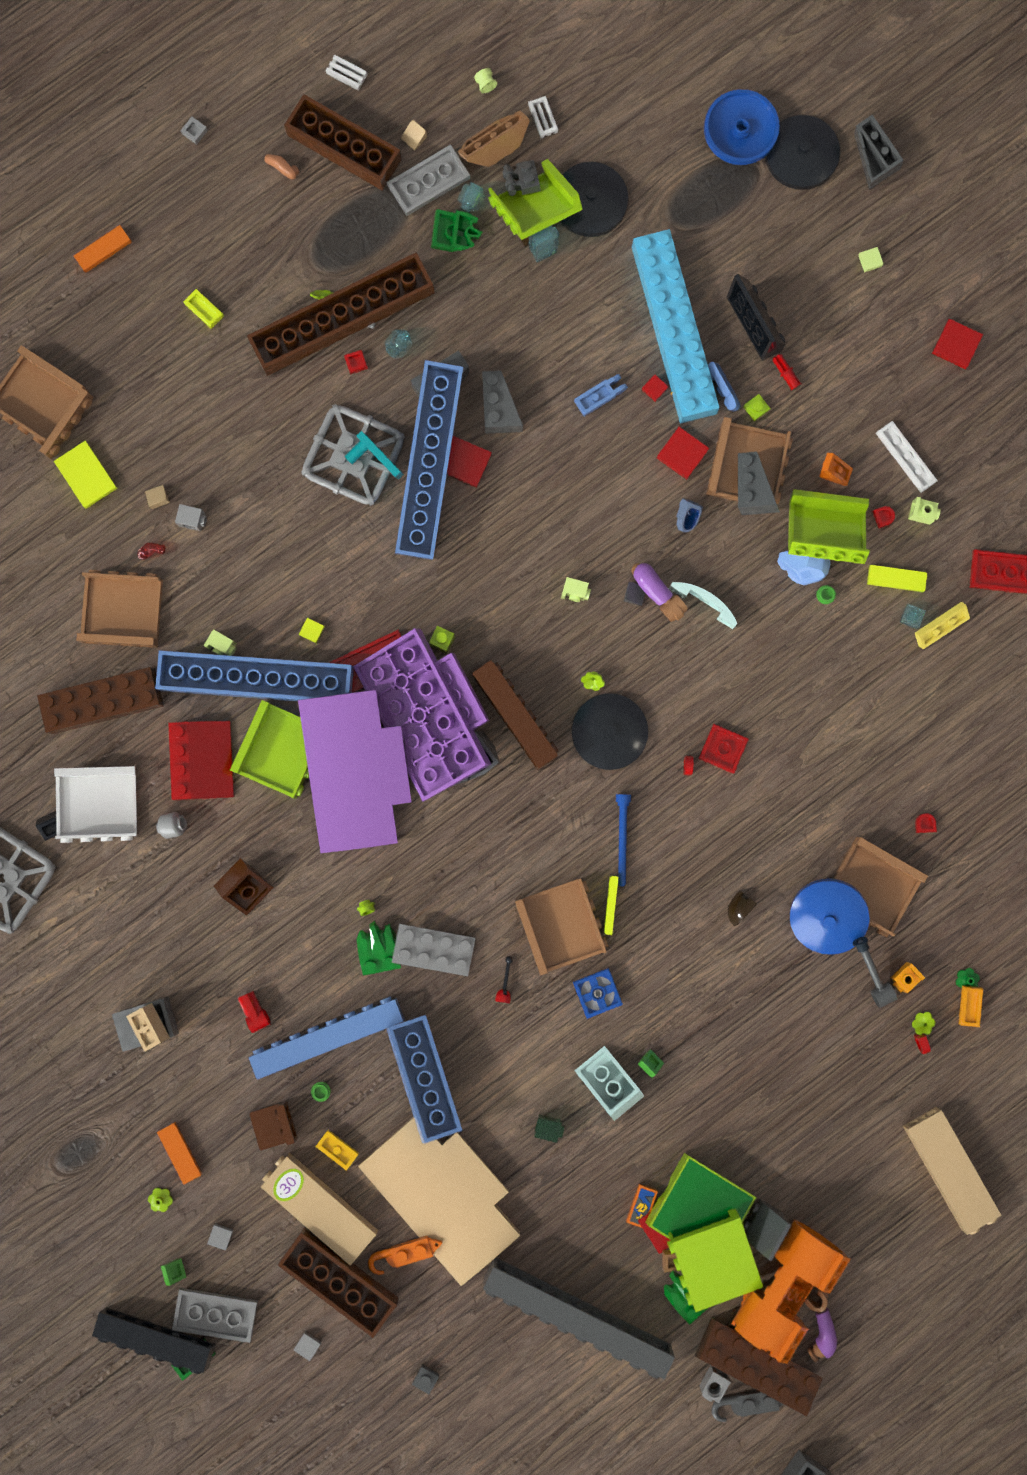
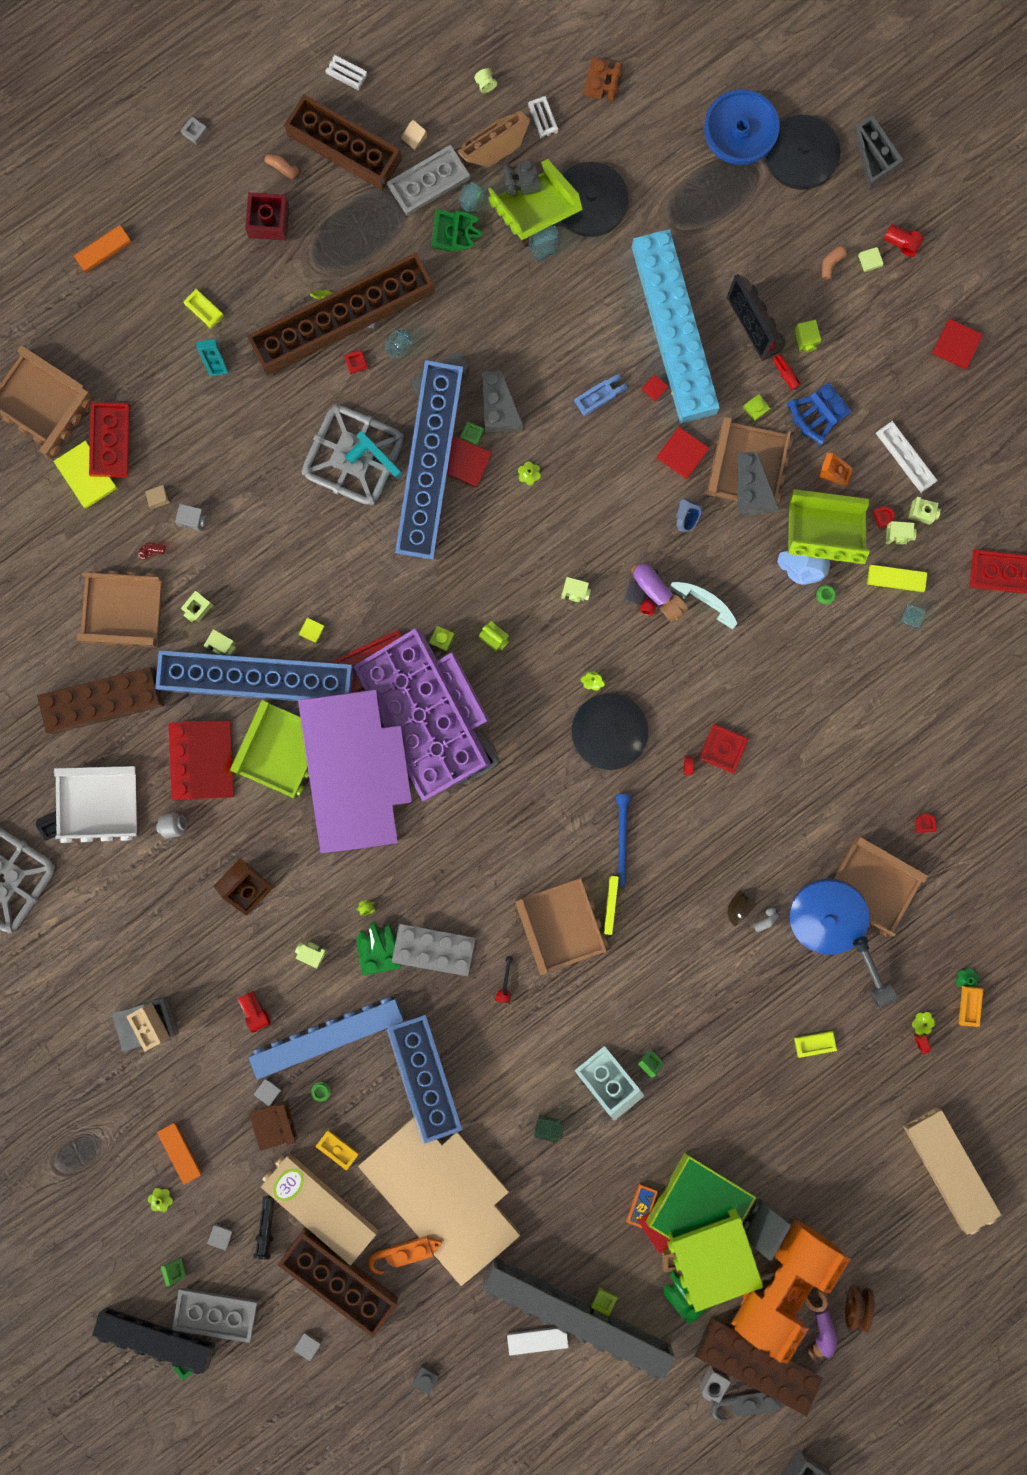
(109, 439): none -> red tile
(190, 605): none -> yellowish green brick
(212, 357): none -> teal piece
(264, 1237): none -> black pin
(267, 216): none -> dark red brick
(267, 1092): none -> light grey tile
(310, 954): none -> yellowish green brick
(472, 433): none -> bright green tile
(494, 636): none -> lime brick
(514, 714): reddish brown brick -> none
(528, 477): none -> lime plant
(536, 1340): none -> white tile
(596, 78): none -> dark orange plate
(597, 993): blue piece -> none
(604, 1301): none -> lime plate
(648, 606): none -> red hinge
(724, 387): medium blue hinge -> none
(768, 921): none -> light grey arm
(807, 336): none -> lime brick
(815, 1044): none -> neon yellow tile
(829, 406): none -> blue plate
(831, 260): none -> nougat arm
(859, 1308): none -> reddish brown wheel
(898, 978): light orange brick -> none
(900, 532): none -> yellowish green brick
(907, 241): none -> red piece
(942, 625): light yellow plate -> none

